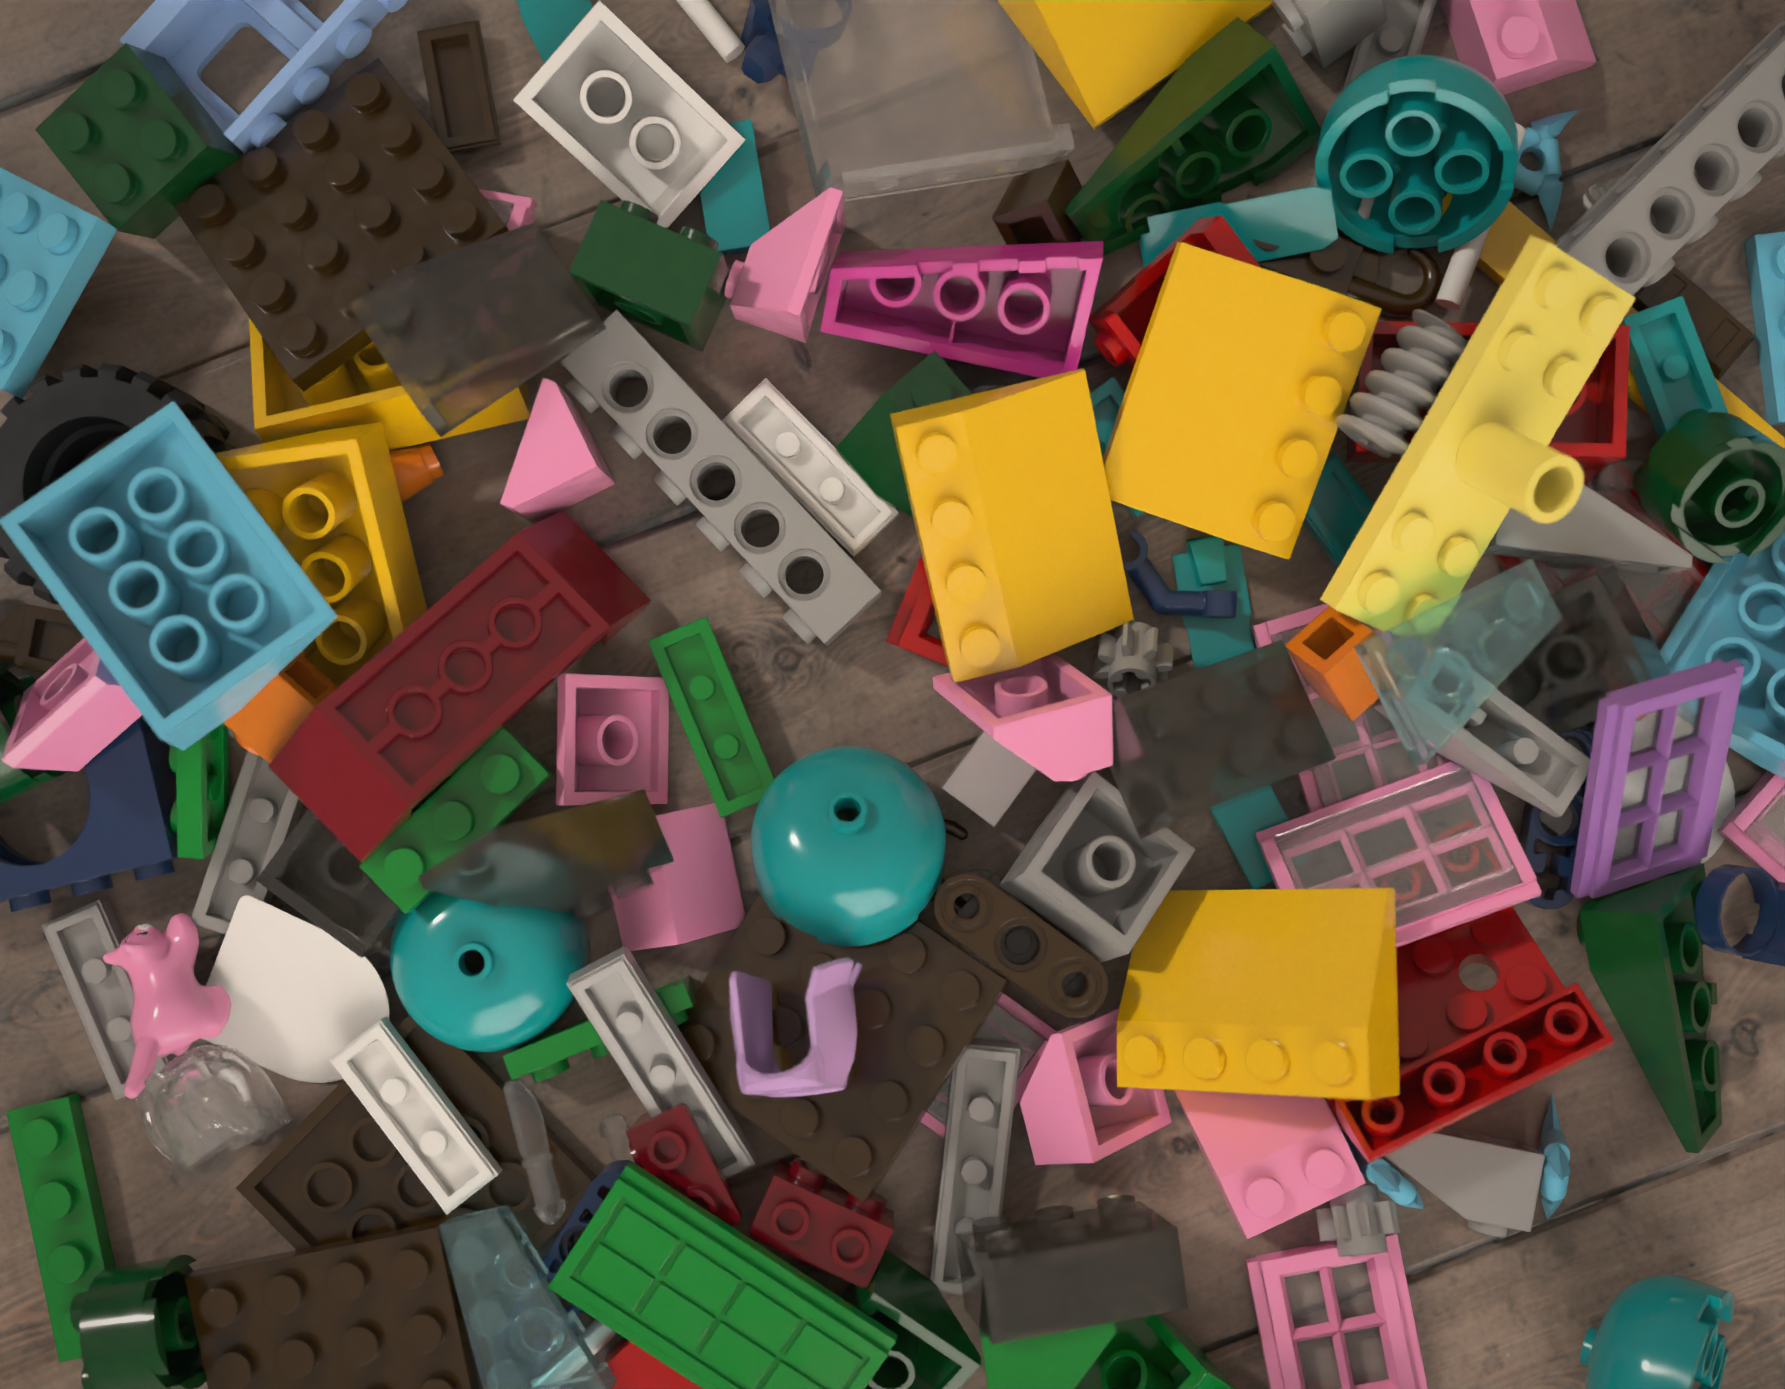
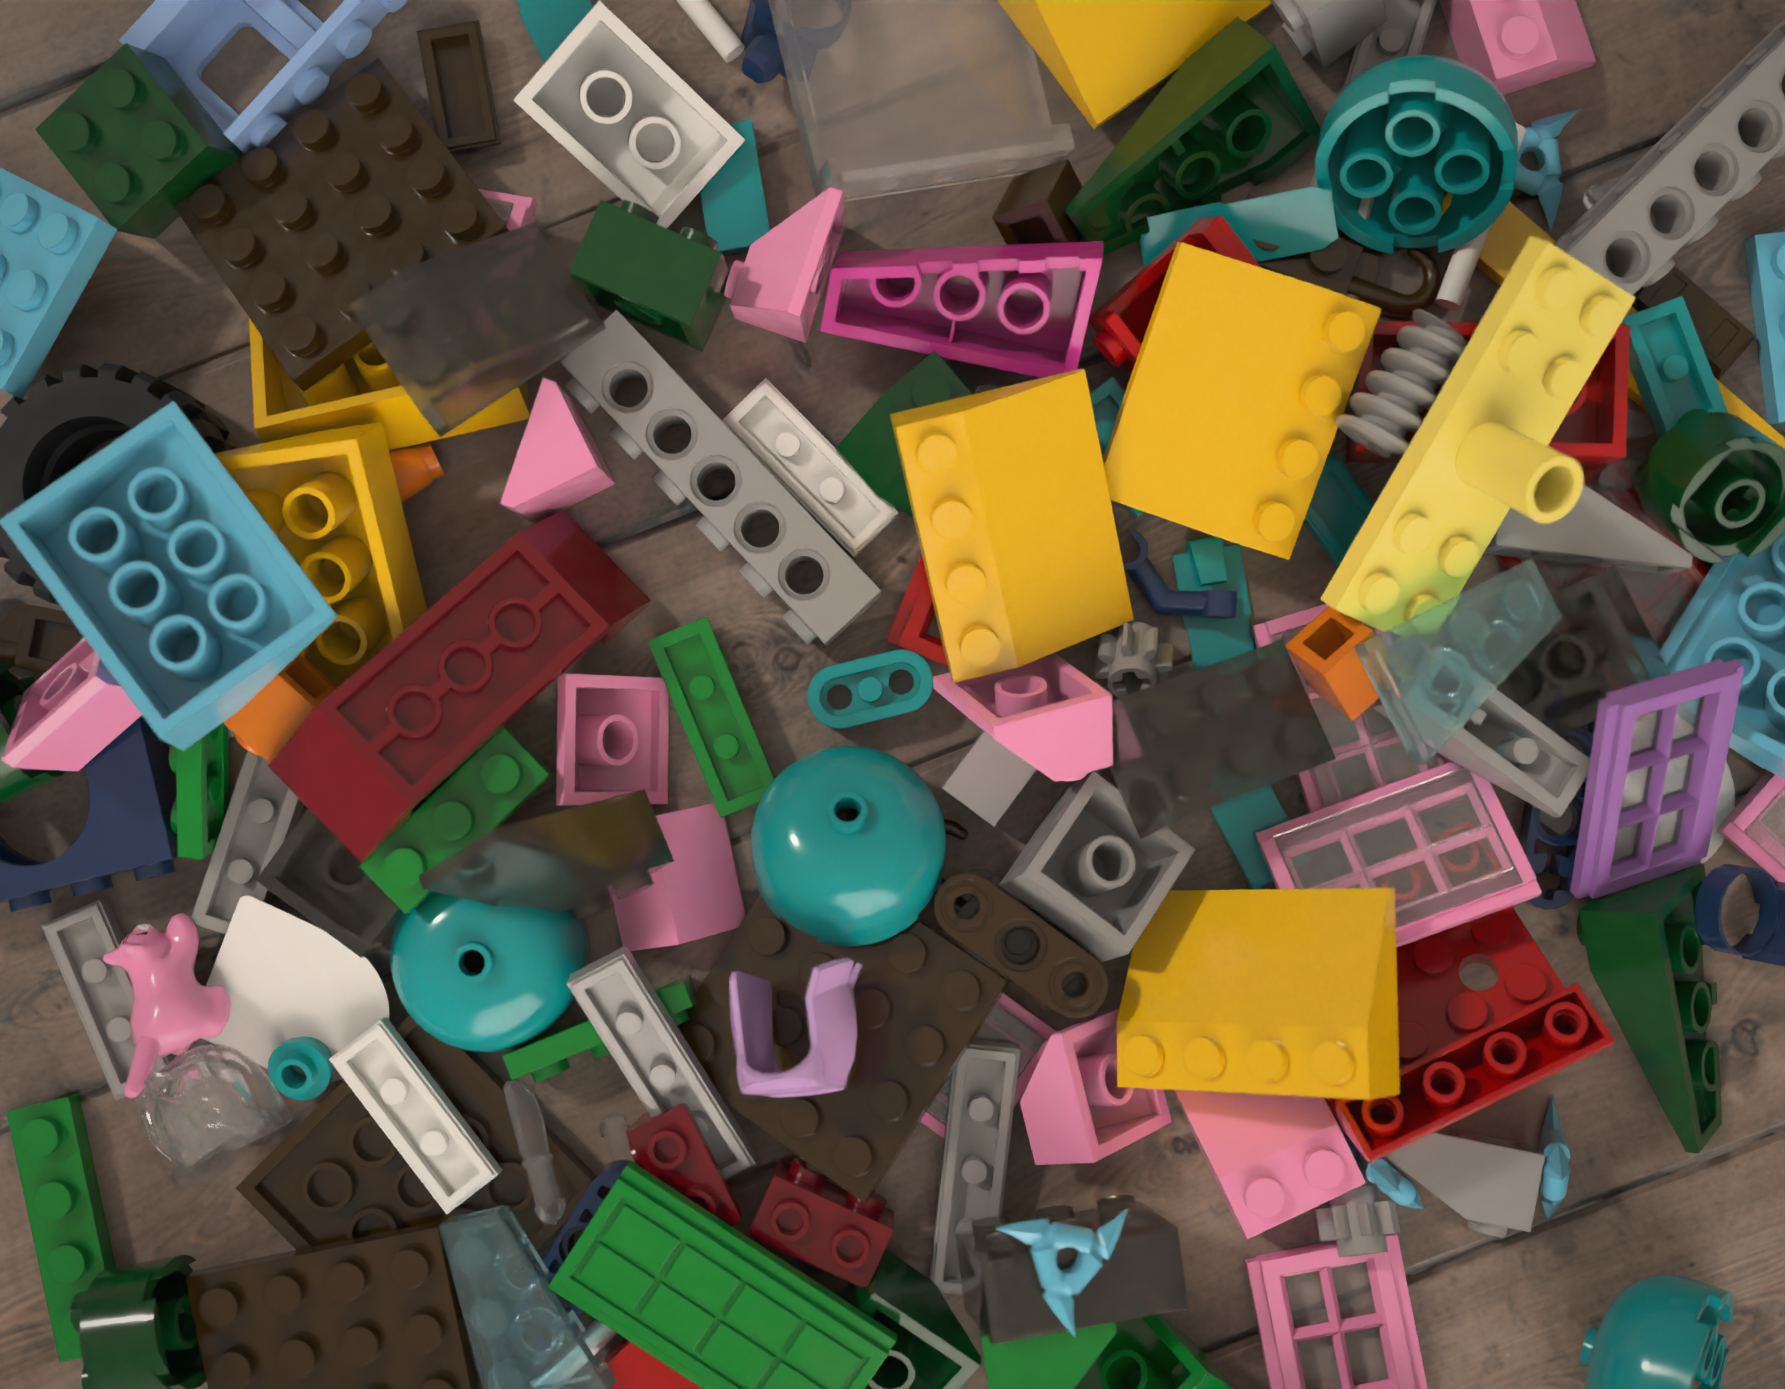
(311, 1057): none -> teal plate
(870, 689): none -> teal plate
(1048, 1239): none -> medium azure piece

